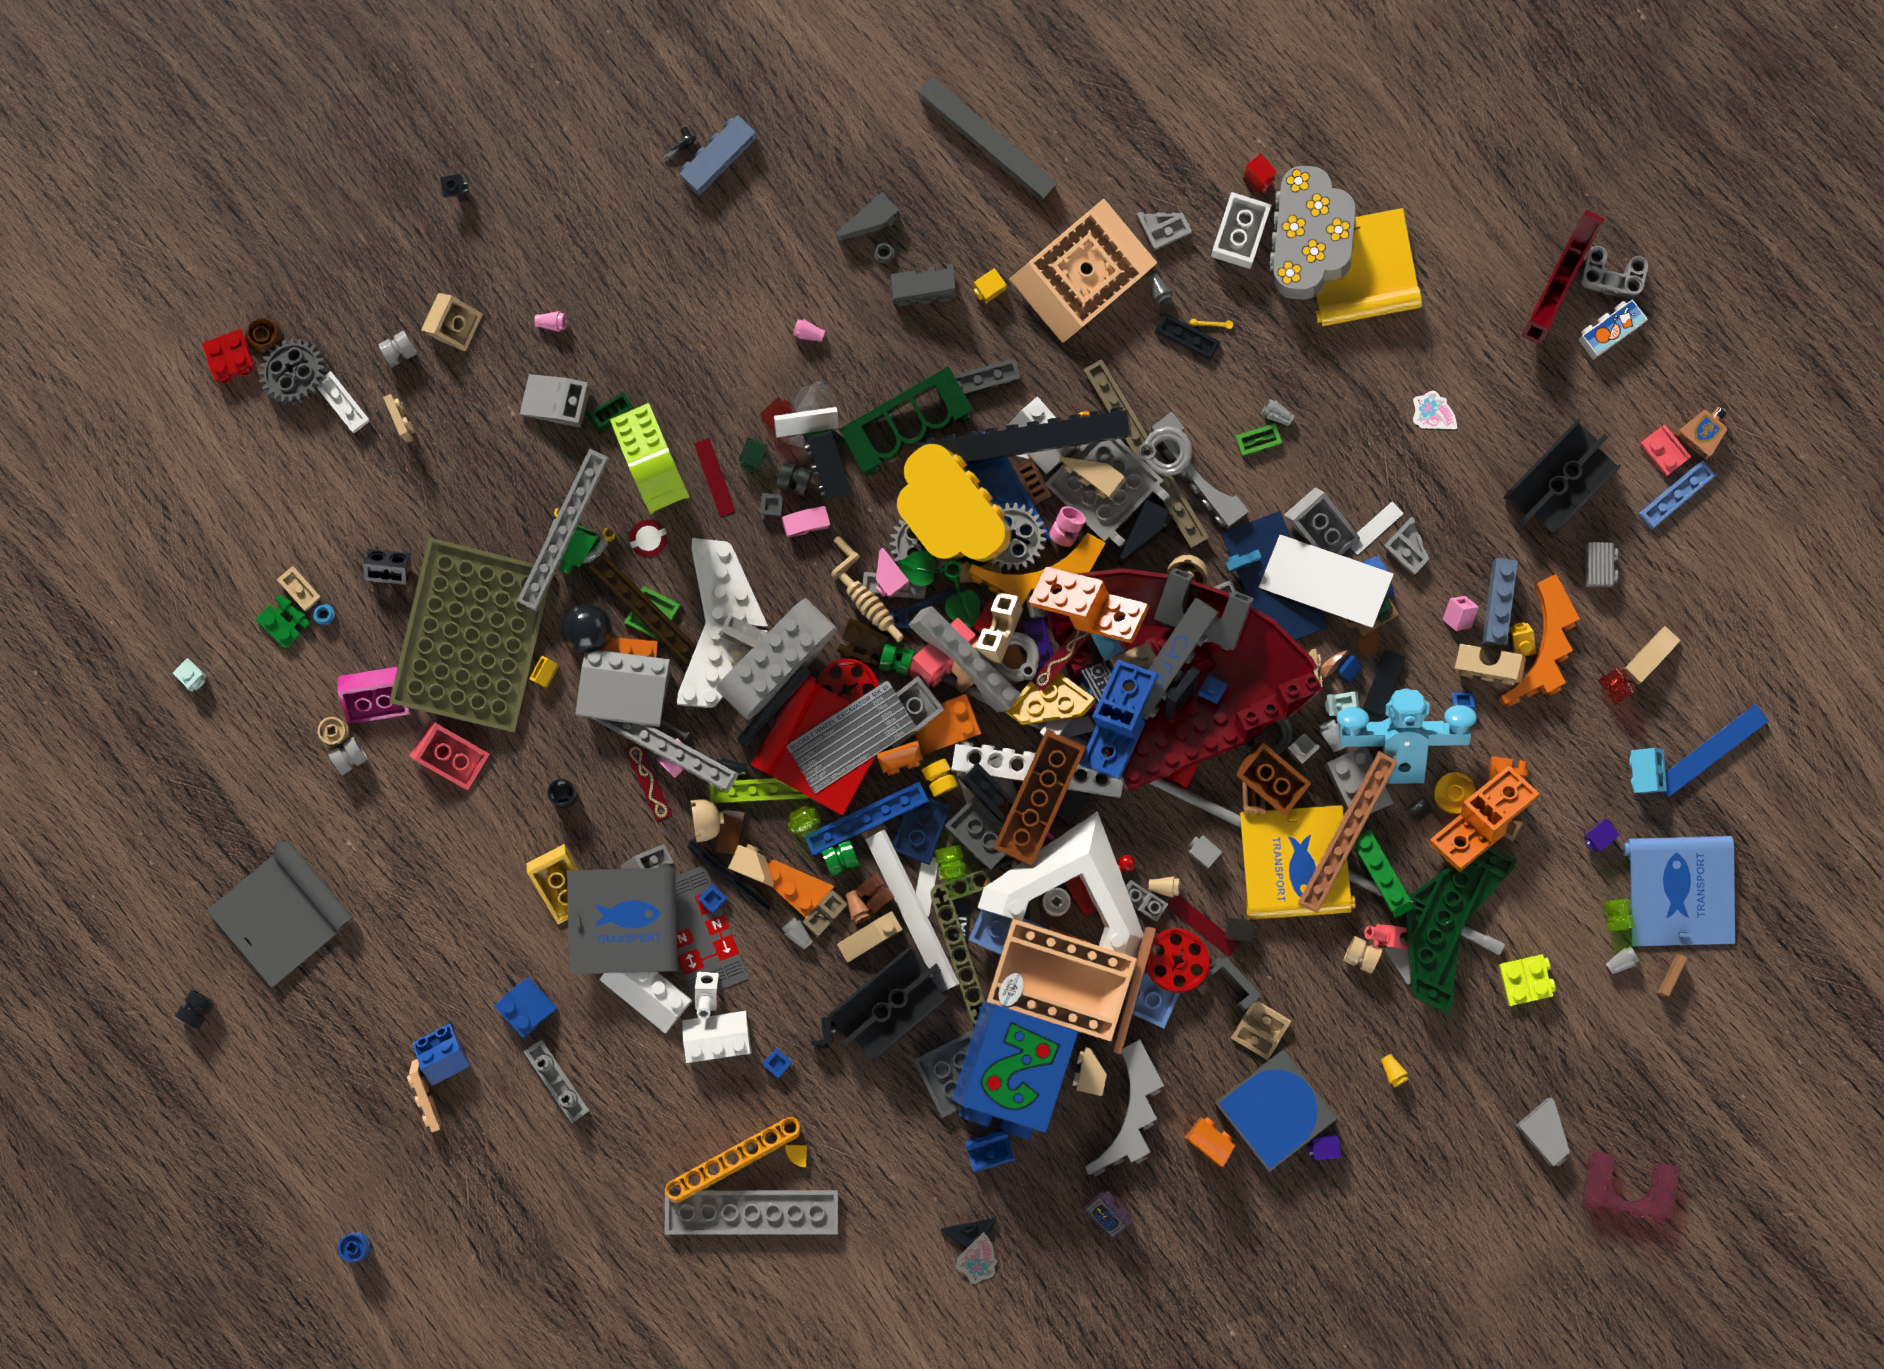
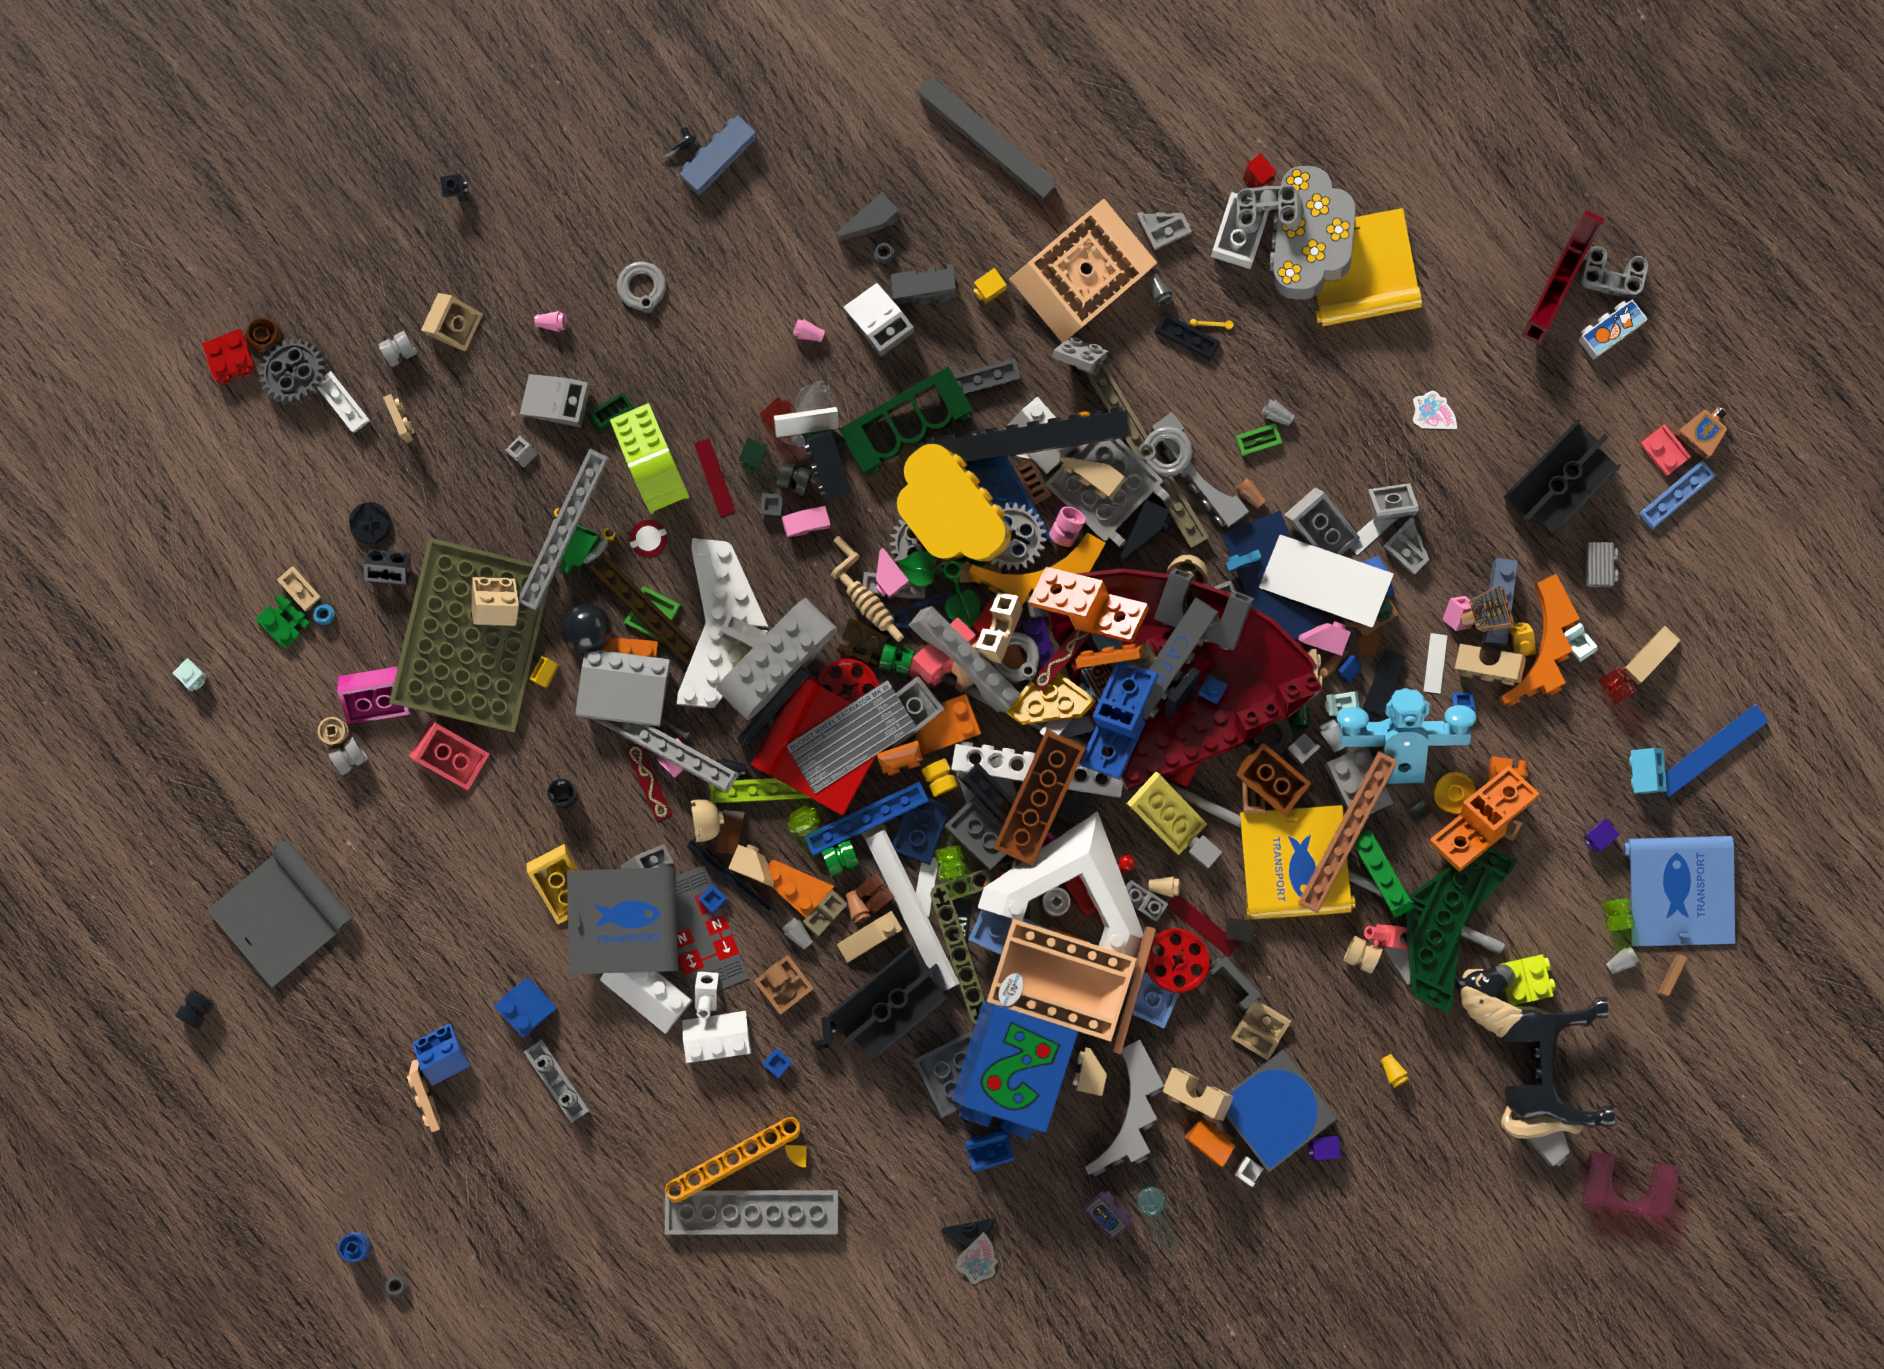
(370, 523): none -> black tile
(389, 1285): none -> dark grey plate
(494, 601): none -> tan slope
(521, 451): none -> light grey slope
(635, 302): none -> light grey piece
(784, 984): none -> medium nougat plate
(879, 319): none -> slope
(1081, 354): none -> light grey plate
(1110, 655): none -> orange wing
(1151, 1200): none -> clear light blue head
(1167, 813): none -> light yellow plate
(1182, 1087): none -> tan arch
(1248, 1171): none -> white panel
(1250, 493): none -> nougat cone
(1267, 199): none -> light grey beam
(1301, 718): none -> dark green cone
(1327, 637): none -> bright pink slope
(1392, 502): none -> light grey slope
(1435, 663): none -> white sticker
(1489, 611): none -> torso
(1540, 1105): none -> black animal
(1580, 642): none -> light aqua bracket

